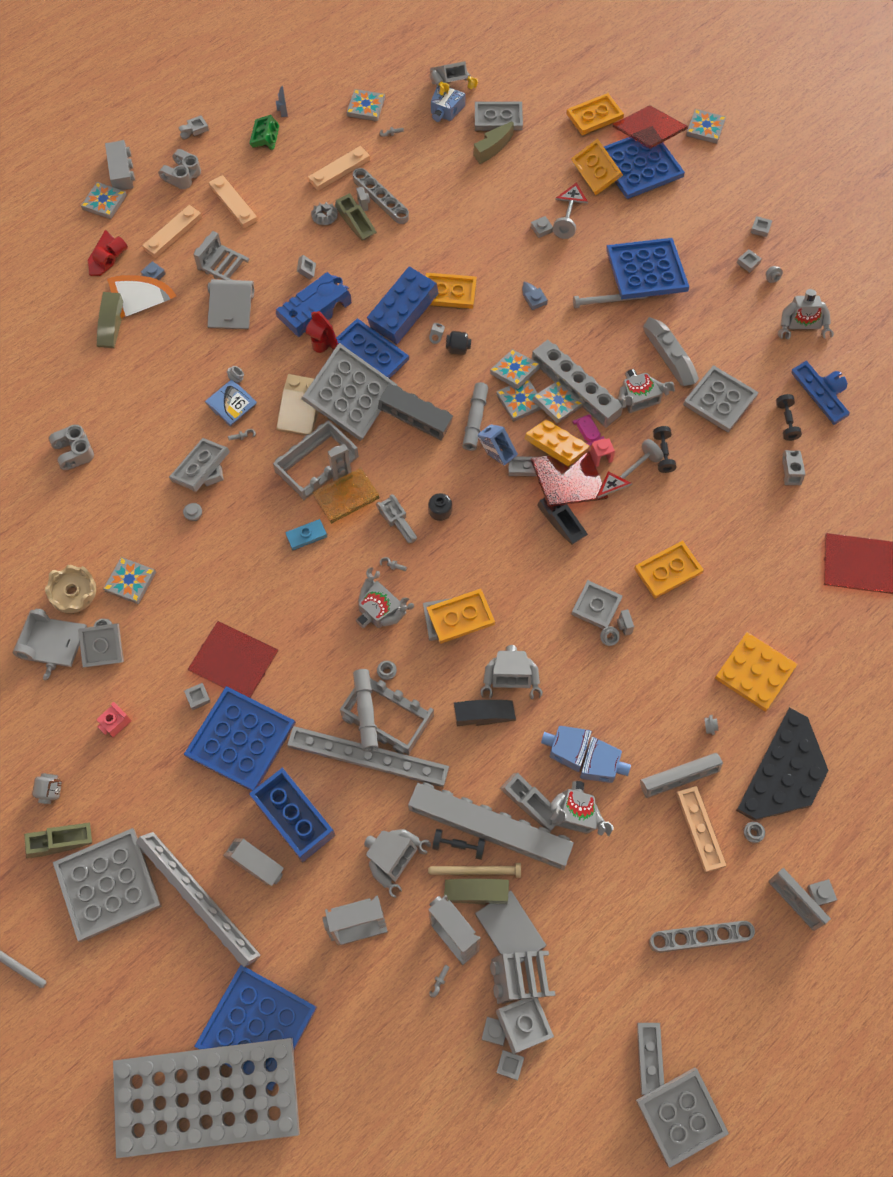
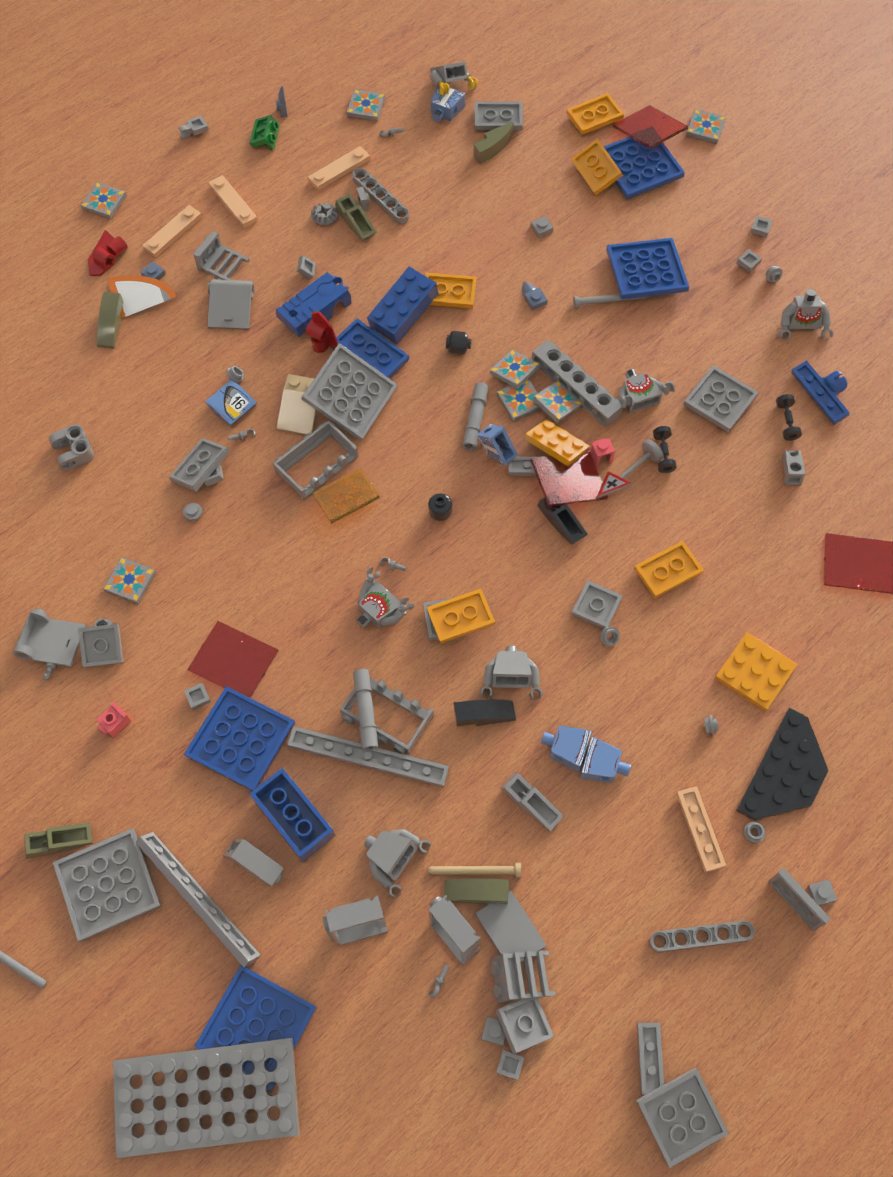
(47, 788): light grey head -> none
(62, 581): tan plate -> none
(120, 165): light grey brick -> none
(182, 174): light grey piece -> none
(306, 534): dark azure plate -> none
(339, 461): light grey plate -> none
(386, 665): light grey plate -> none
(395, 515): light grey connector -> none
(415, 411): dark grey brick -> none
(436, 331): light grey piece -> none
(458, 844): black wheel -> none
(489, 825): light grey brick -> none
(564, 226): light grey piece -> none
(578, 811): light grey torso -> none
(588, 429): dark pink piece -> none
(625, 622): light grey plate -> none
(671, 351): light grey brick -> none
(681, 775): light grey brick -> none

